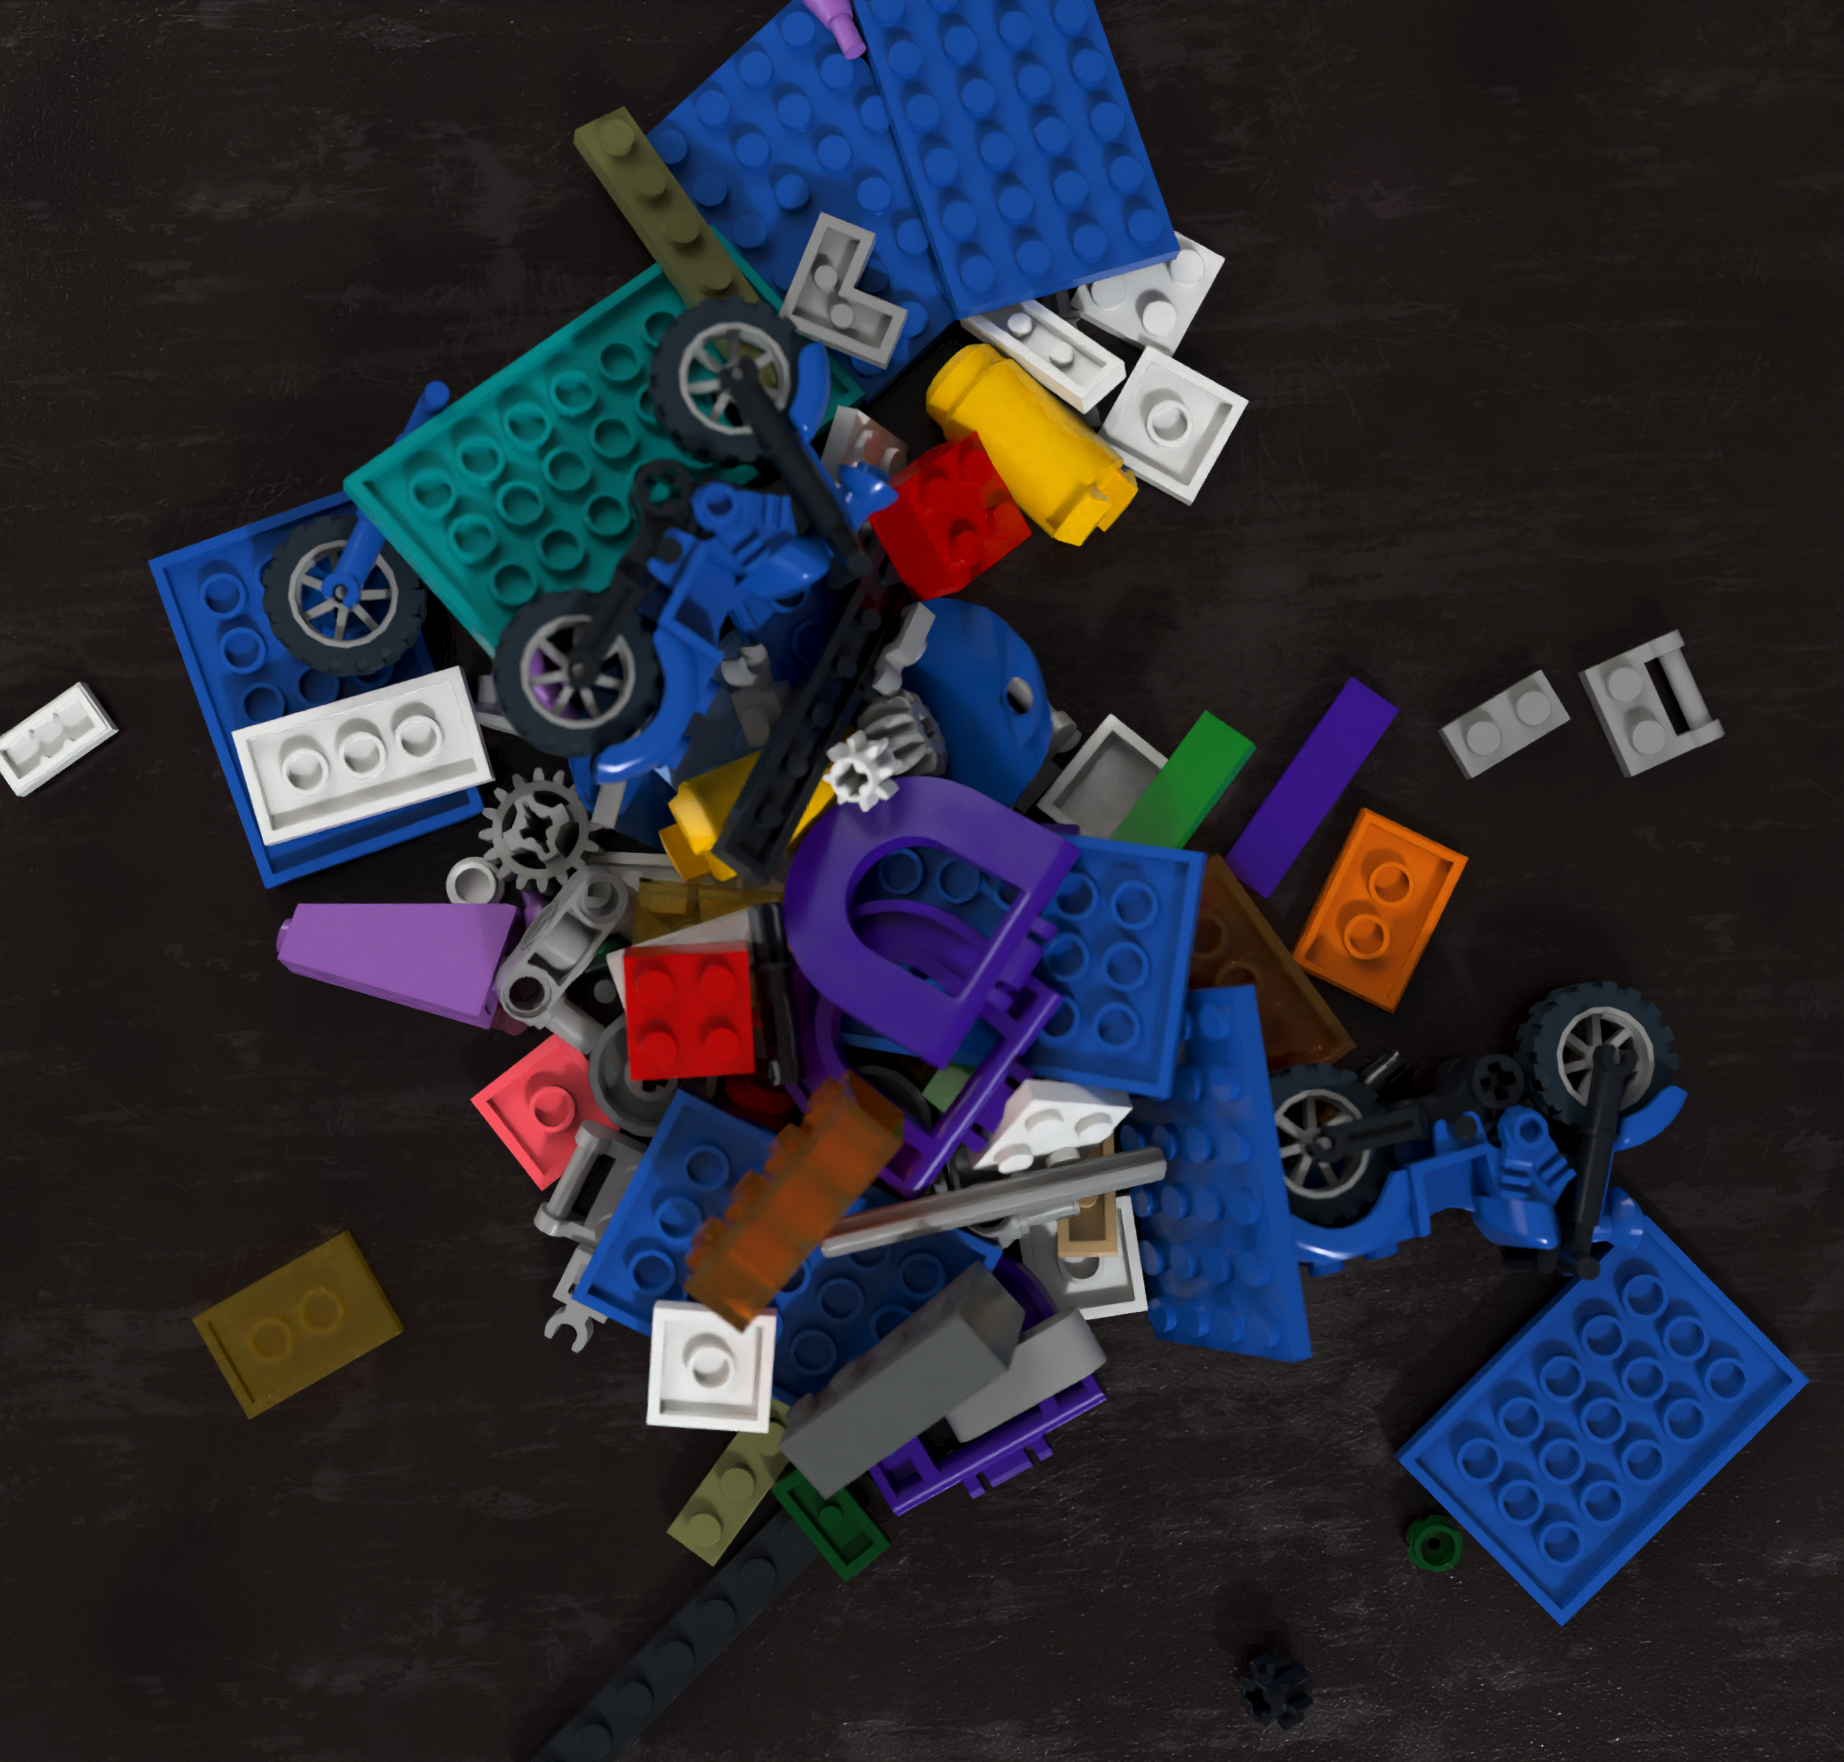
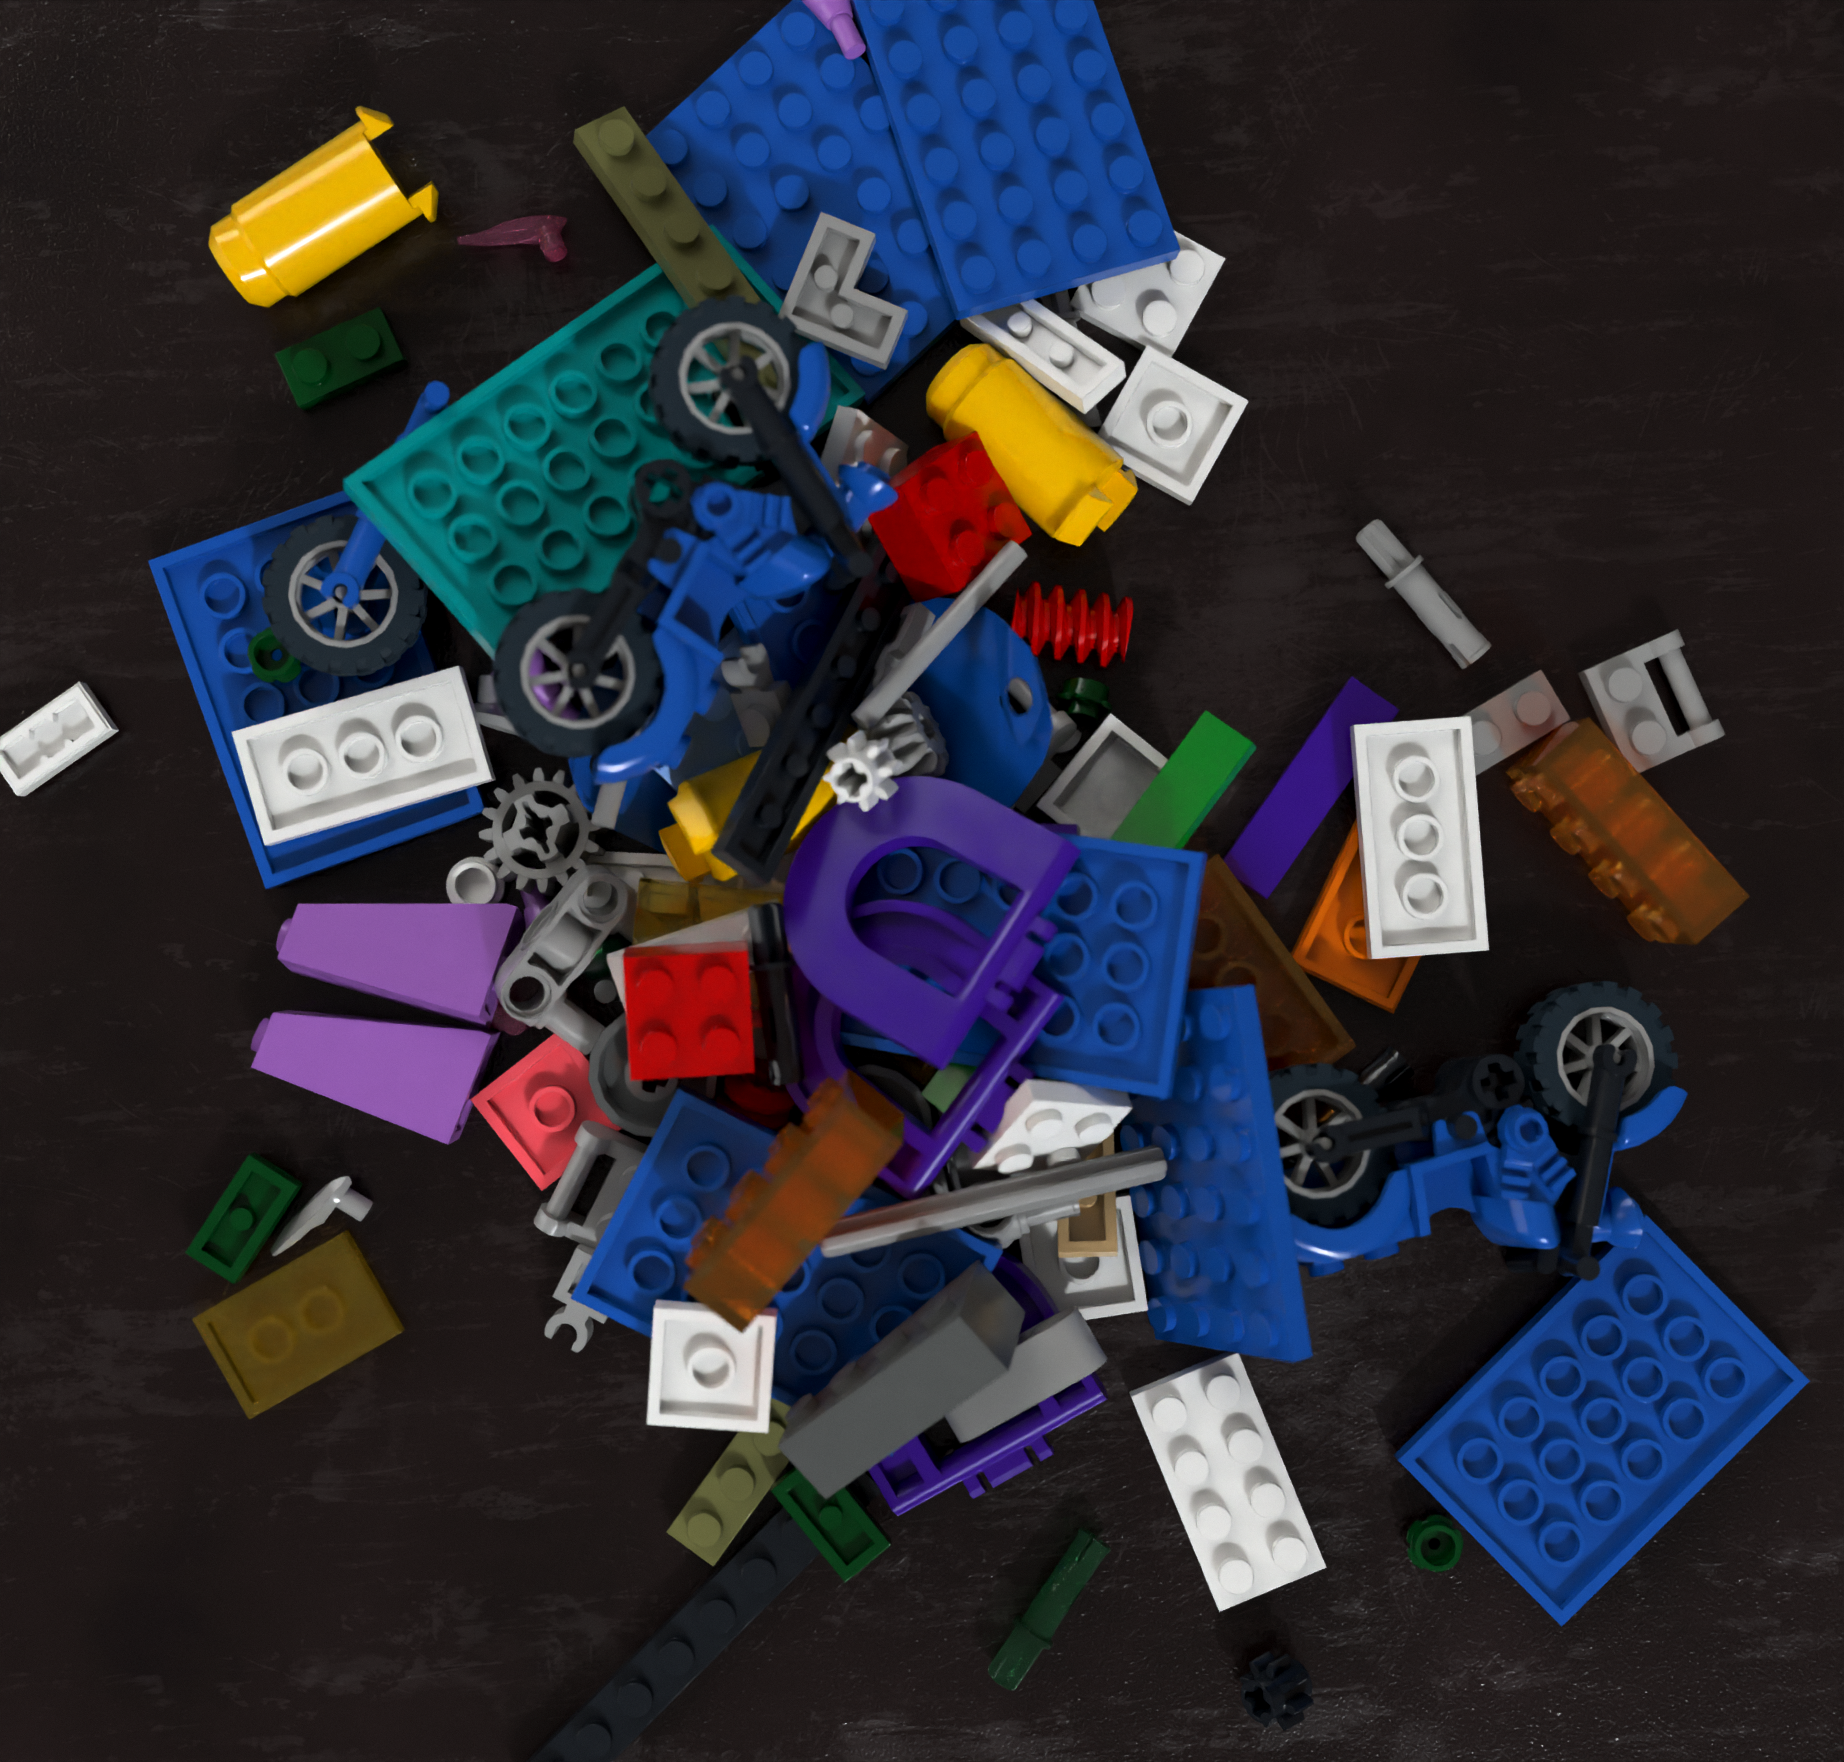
(244, 1218): none -> dark green plate
(263, 664): none -> dark green plate
(316, 216): none -> yellow piece
(319, 1207): none -> light grey bar
(341, 358): none -> dark green plate
(385, 1067): none -> medium lavender slope
(525, 230): none -> clear pink bar
(939, 635): none -> light grey bar
(1047, 1610): none -> clear green axle
(1072, 623): none -> red piece
(1084, 700): none -> dark green plate
(1227, 1479): none -> white plate
(1419, 837): none -> white plate
(1423, 594): none -> light grey axle
(1625, 834): none -> clear orange brick

